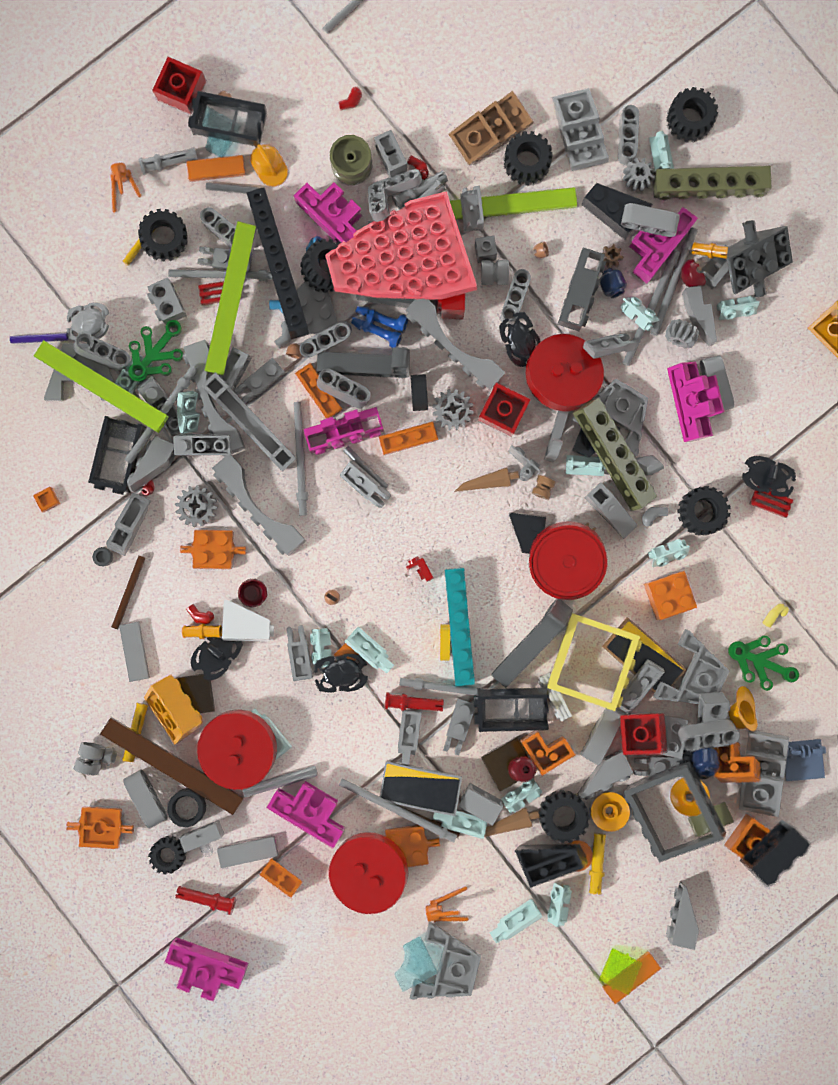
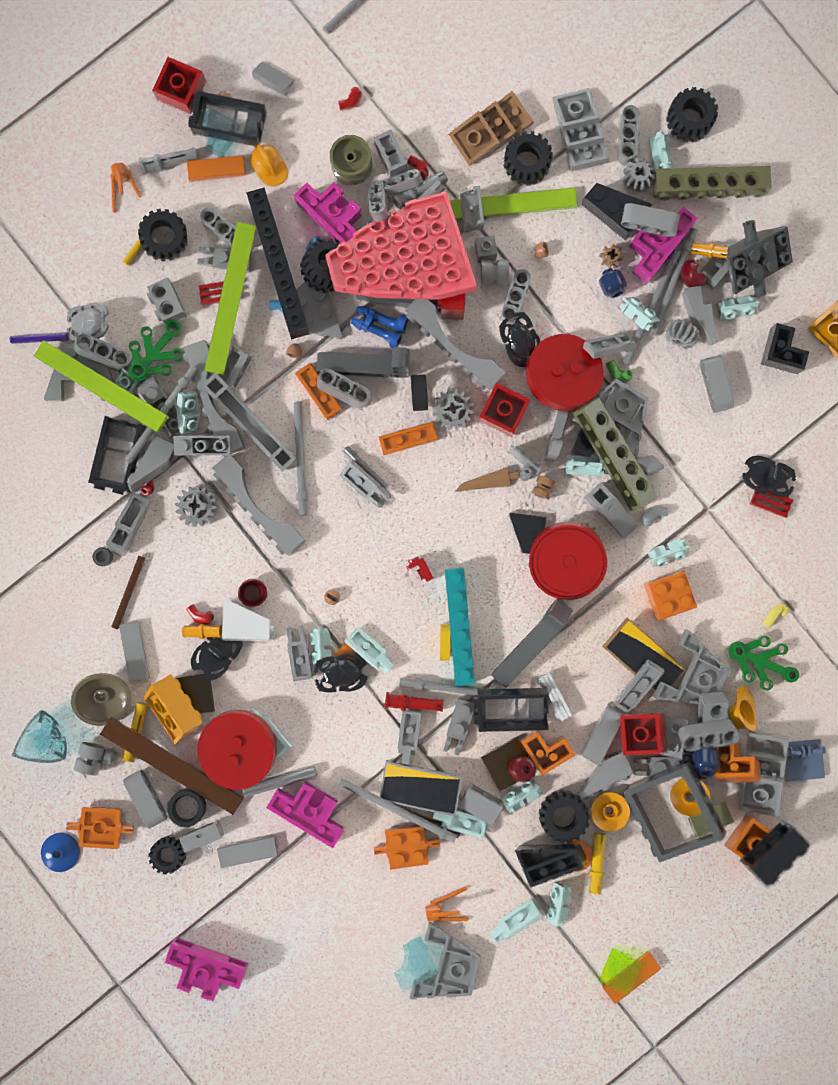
(41, 741): none -> clear light blue brick
(46, 499): orange tile -> none
(66, 846): none -> blue dish
(96, 707): none -> dark tan dish
(213, 549): orange plate -> none
(214, 901): red pin -> none
(229, 187): flat silver bar -> none
(260, 380): light grey hinge -> none
(262, 275): light grey bar -> none
(272, 78): none -> light grey slope
(280, 878): orange hinge -> none
(285, 338): light grey arm -> none
(317, 342): light grey beam -> none
(343, 430): dark pink piece -> none
(368, 873): red brick -> none
(516, 821): medium nougat bar -> none
(562, 653): light yellow window -> none
(582, 288): dark grey piece -> none
(616, 373): none -> bright green arm
(683, 927): light grey slope -> none
(695, 400): dark pink piece -> none
(719, 507): black tyre -> none
(779, 352): none -> black brick

